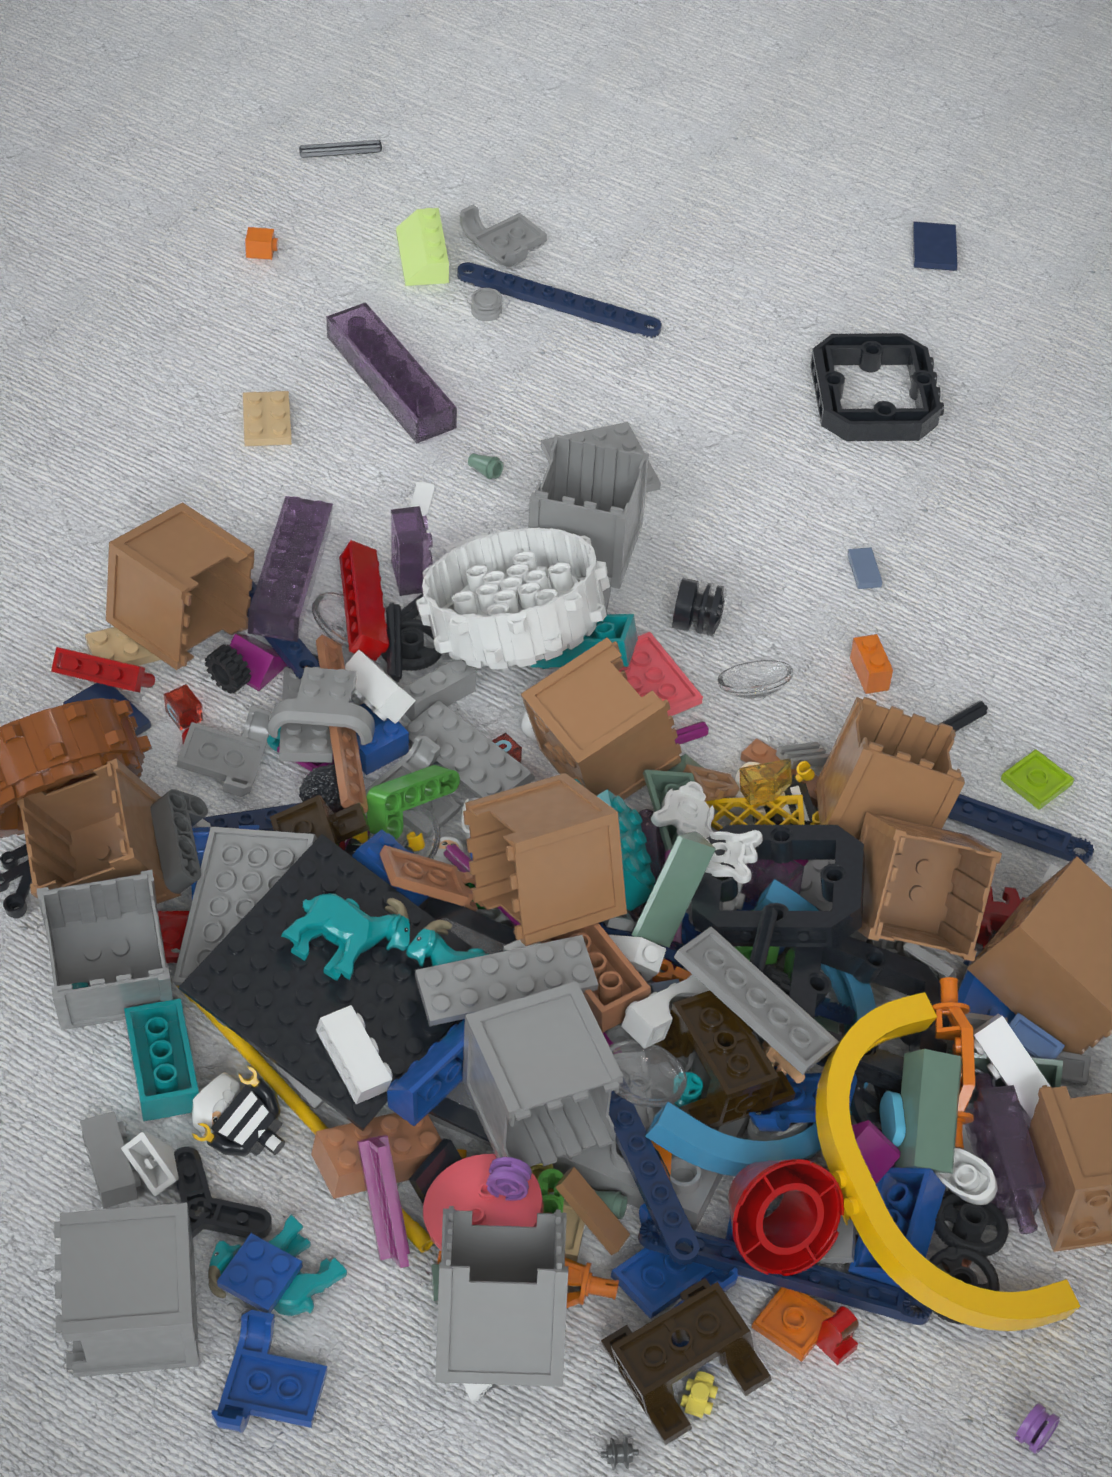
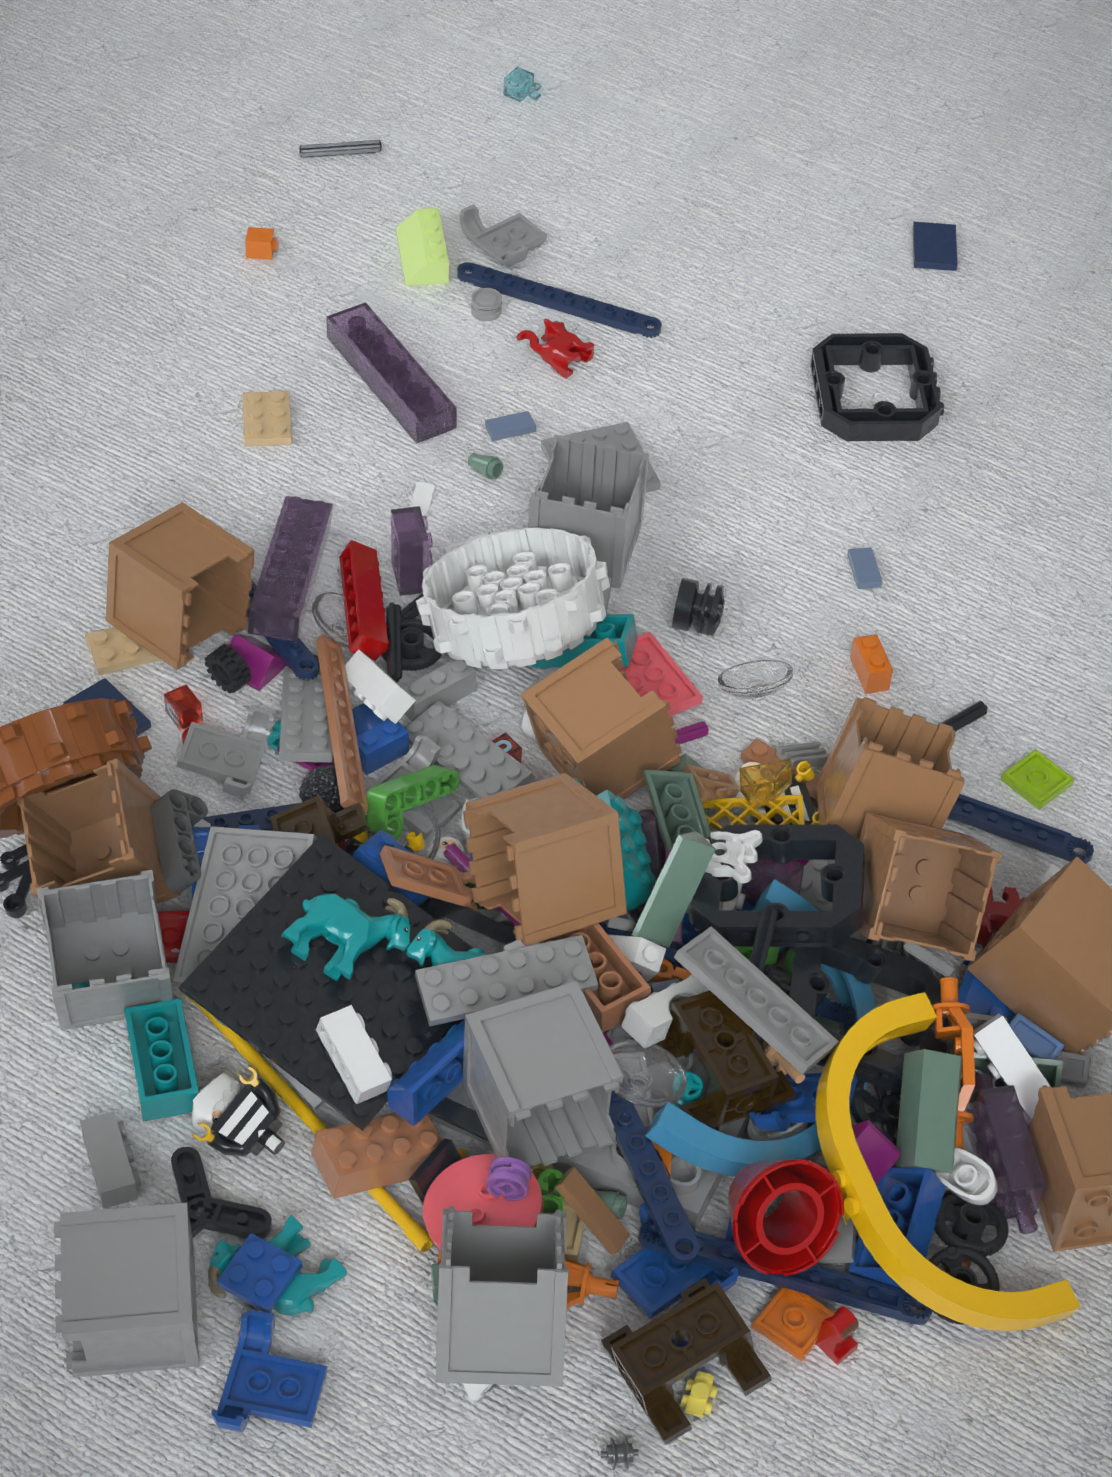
(101, 670): red piece -> none
(152, 1161): white slope -> none
(326, 701): light grey piece -> none
(384, 1199): magenta fence -> none
(510, 425): none -> sand blue tile
(520, 84): none -> clear light blue brick
(560, 347): none -> red animal
(685, 810): white tile -> none
(892, 1117): medium azure tile -> none
(1036, 1427): medium lavender wheel -> none

